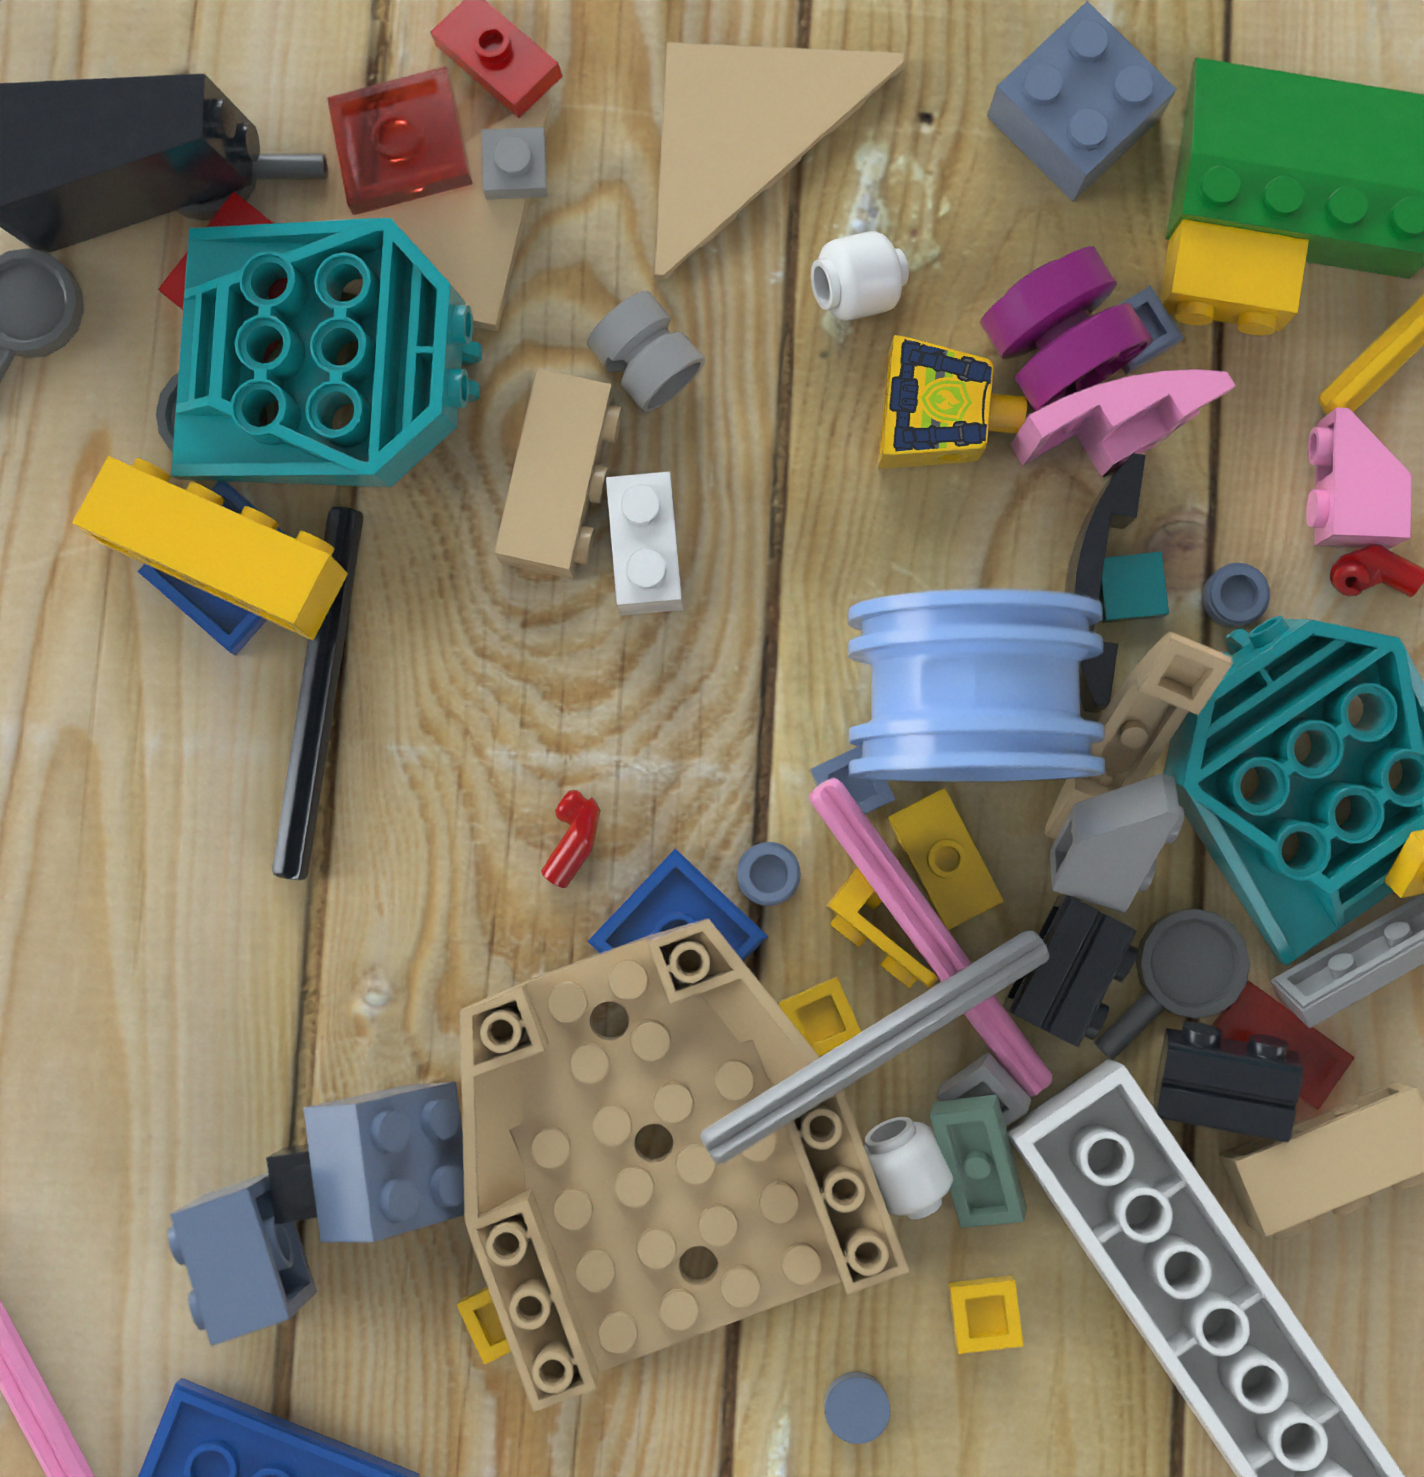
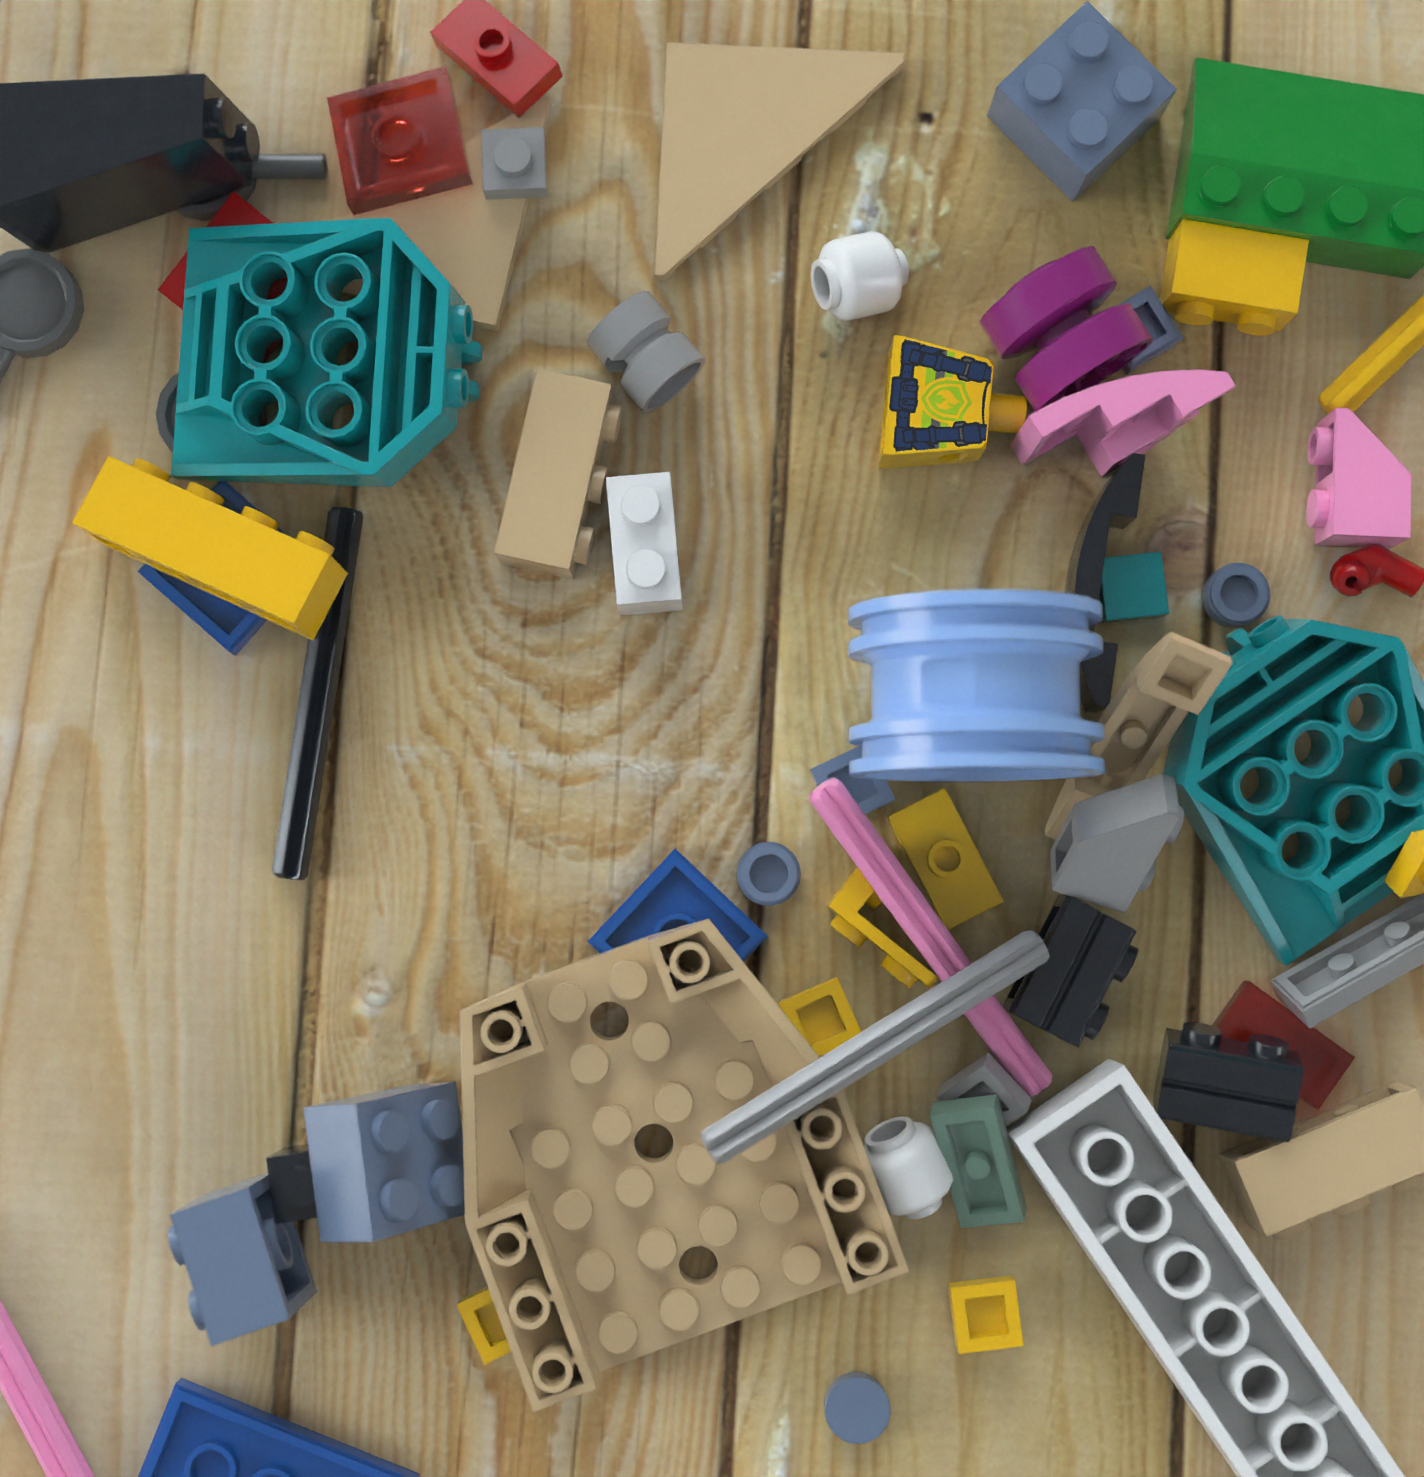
(577, 841): red arm -> none
(1188, 966): dark grey piece -> none

